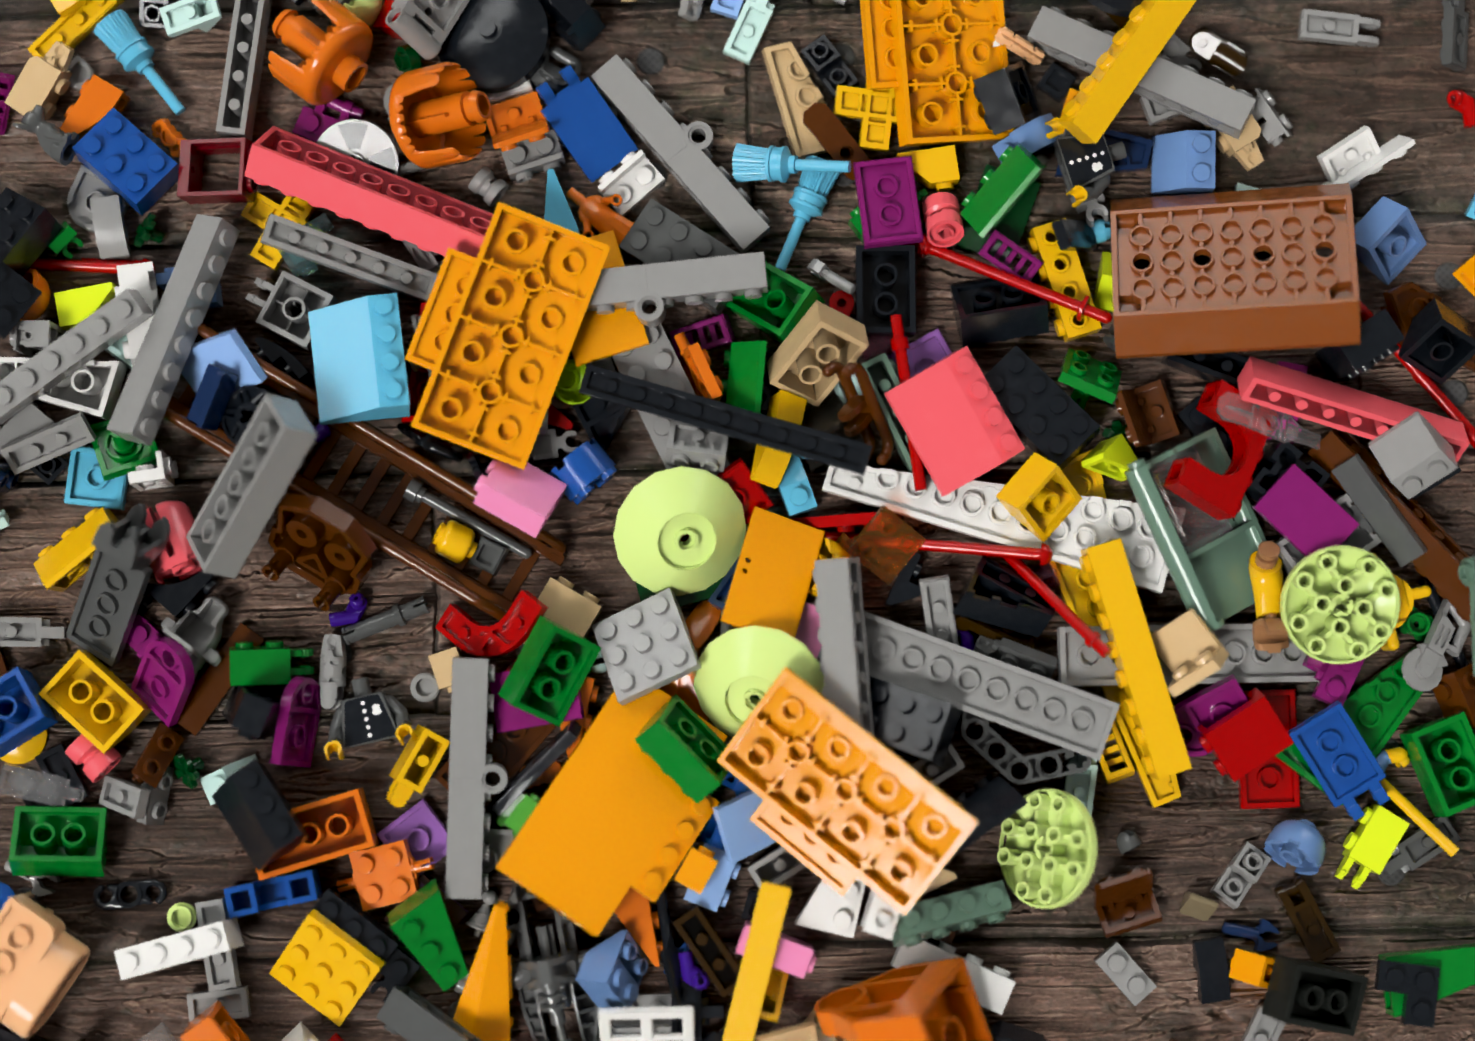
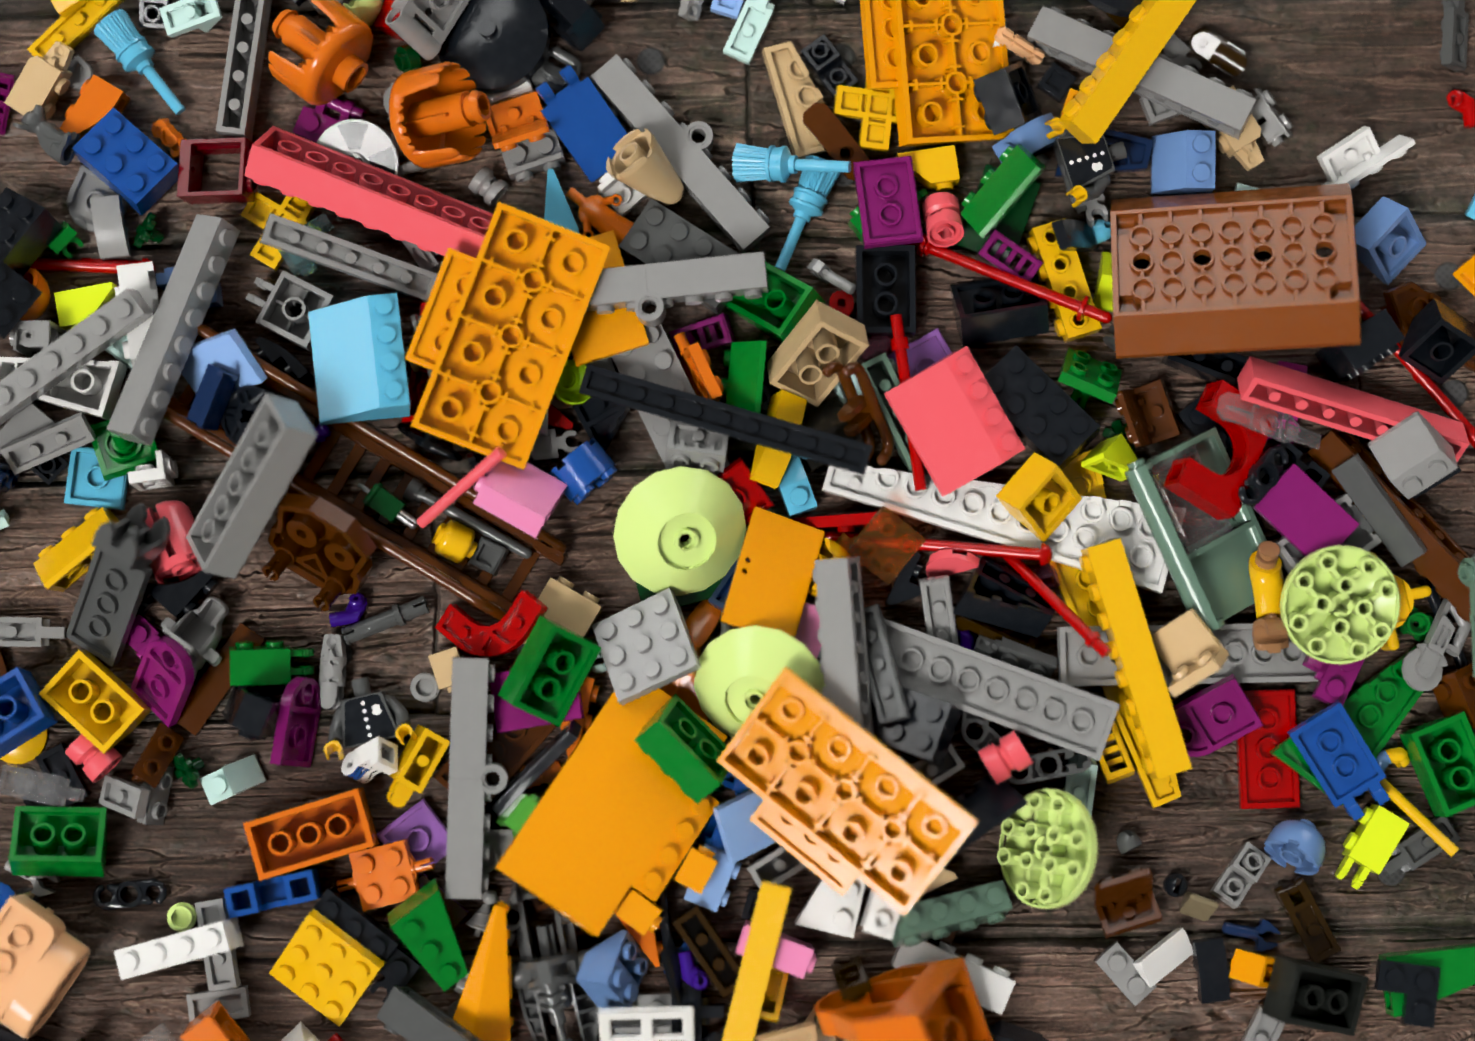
(259, 814): black slope -> none
(370, 760): none -> white leg
(387, 504): none -> dark green piece
(461, 487): none -> coral bar
(640, 913): none -> light orange brick
(645, 167): none -> tan cone
(852, 979): none -> dark brown plate
(883, 671): none -> dark grey tile
(950, 563): none -> coral tile
(1005, 757): none -> coral wheel
(1164, 957): none -> white slope
(1170, 882): none -> black hinge
(1245, 737): red panel -> none
(1259, 488): none -> black piece
(1336, 28): light grey hinge -> none

